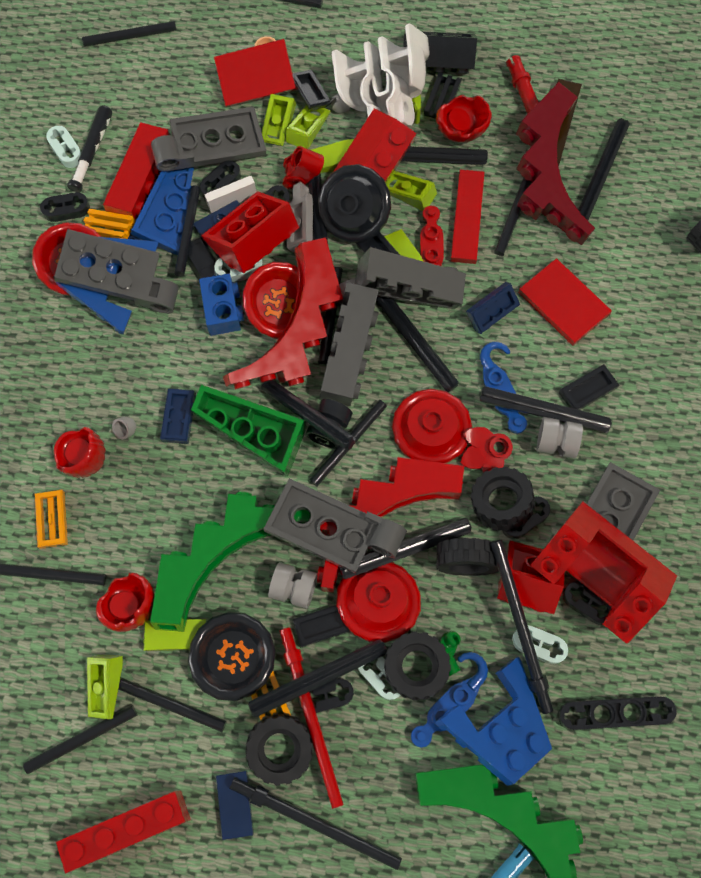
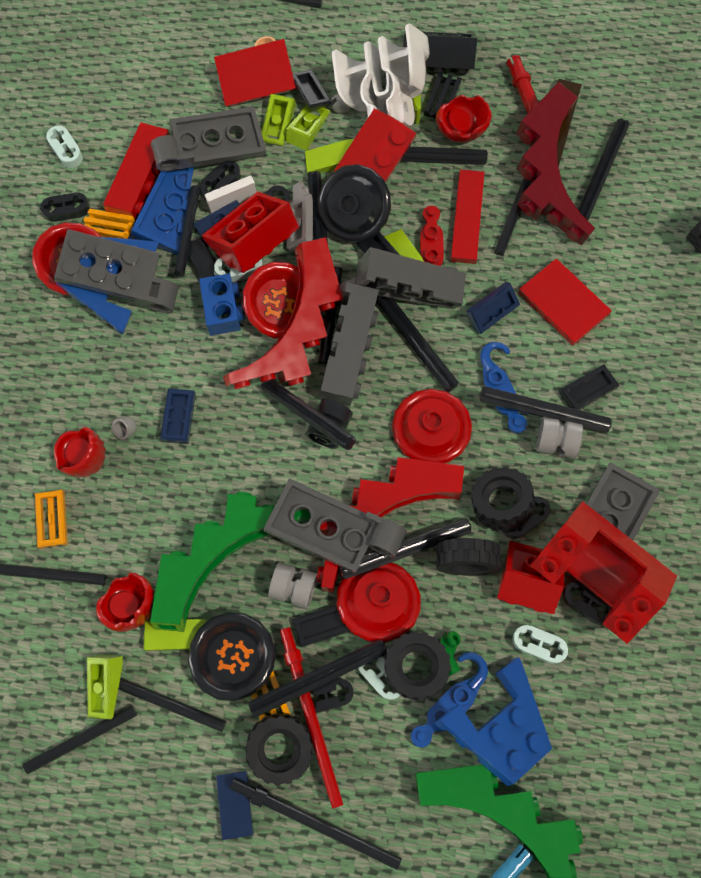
(90, 147): black piece -> none
(123, 831): red brick -> none
(129, 33): black bar -> none
(259, 429): green wedge -> none
(301, 166): red piece -> none
(340, 452): black bar -> none
(412, 190): lime slope -> none
(482, 452): red plate -> none
(538, 681): black bar -> none
(616, 712): black beam -> none

